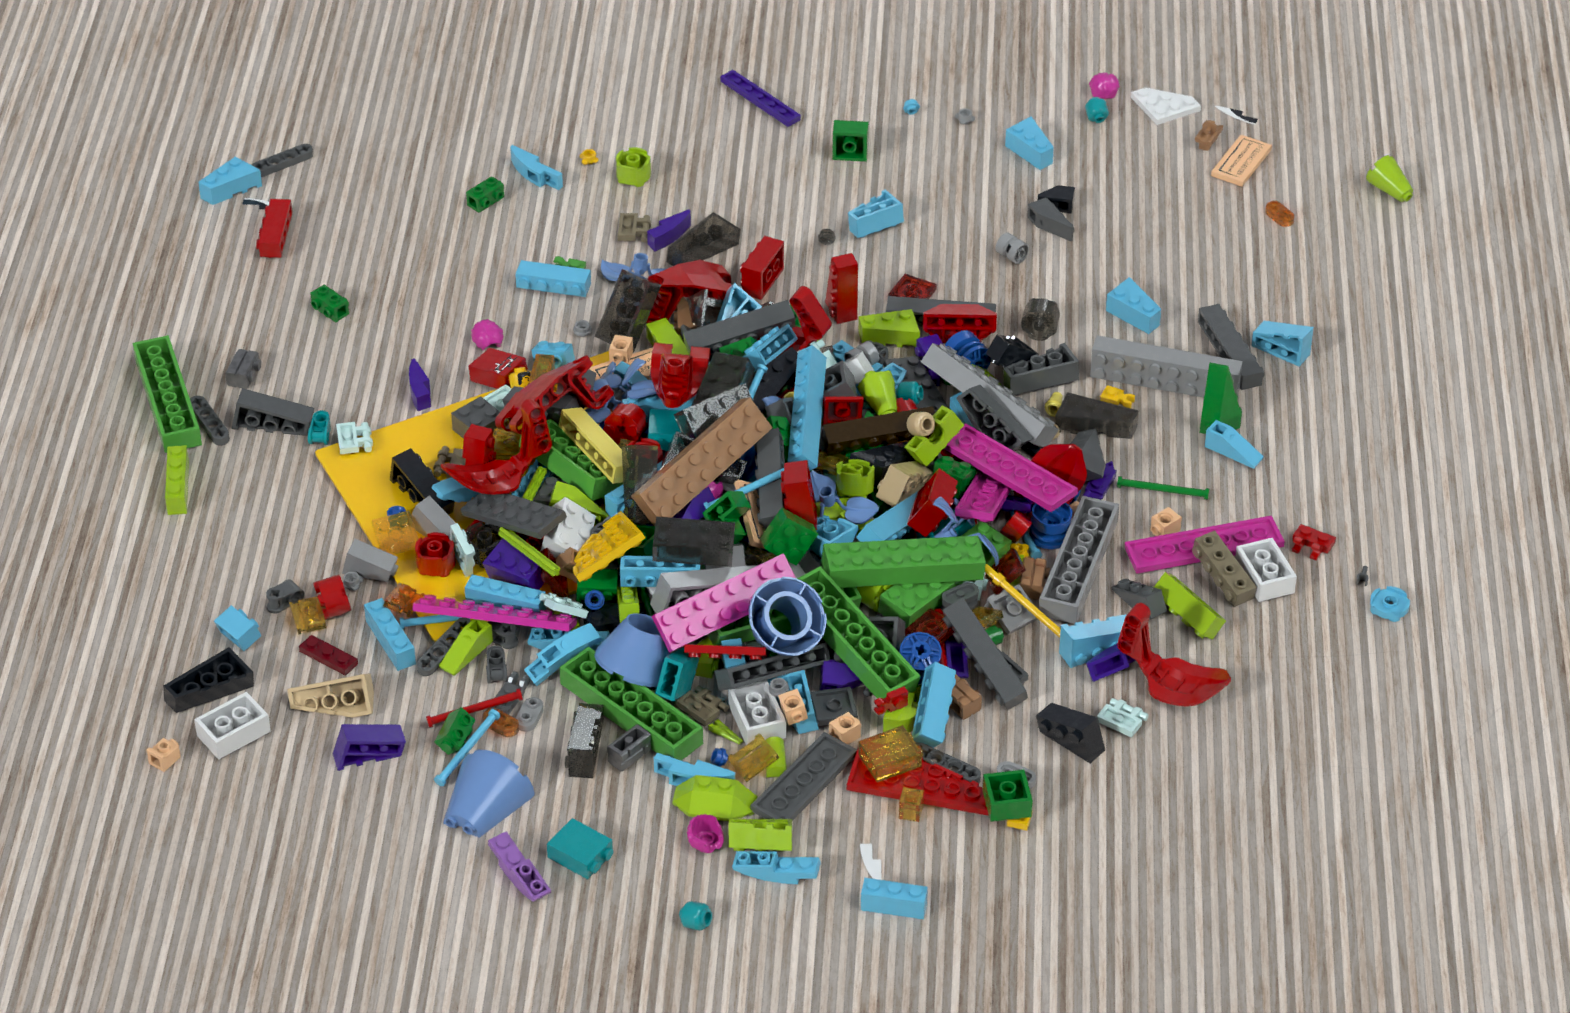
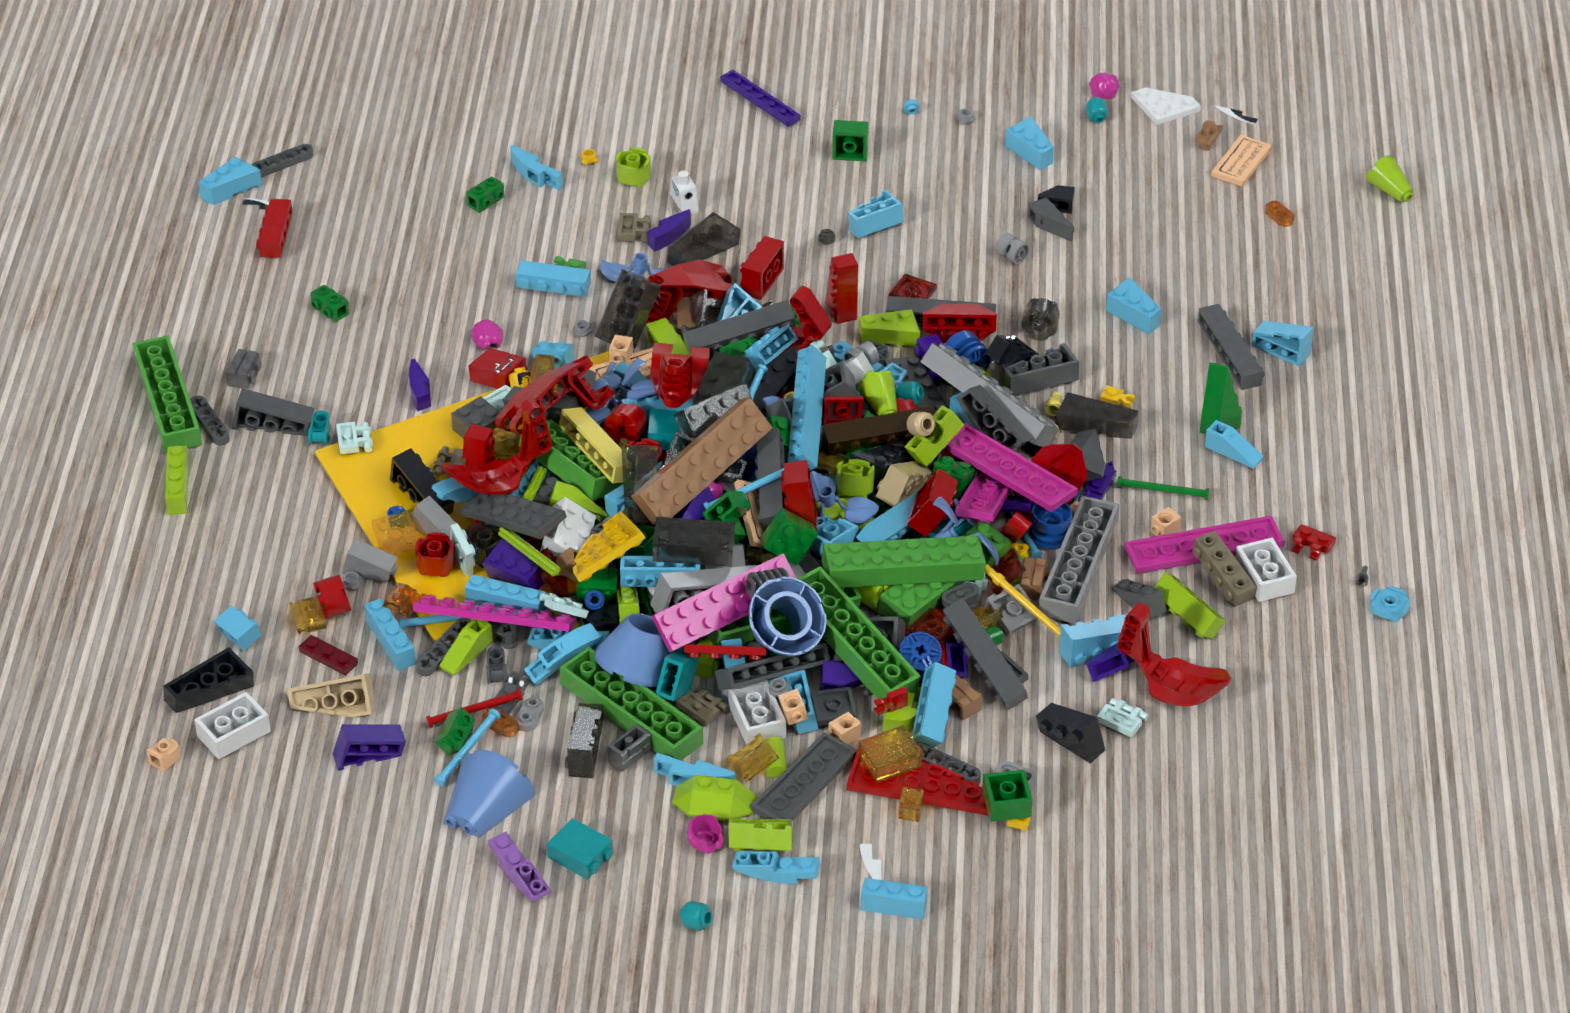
(282, 595): dark grey piece -> none
(682, 187): none -> white torso
(719, 757): blue plate -> none
(722, 730): lime piece -> none
(755, 580): none -> dark grey piece
(1156, 366): light grey brick -> none

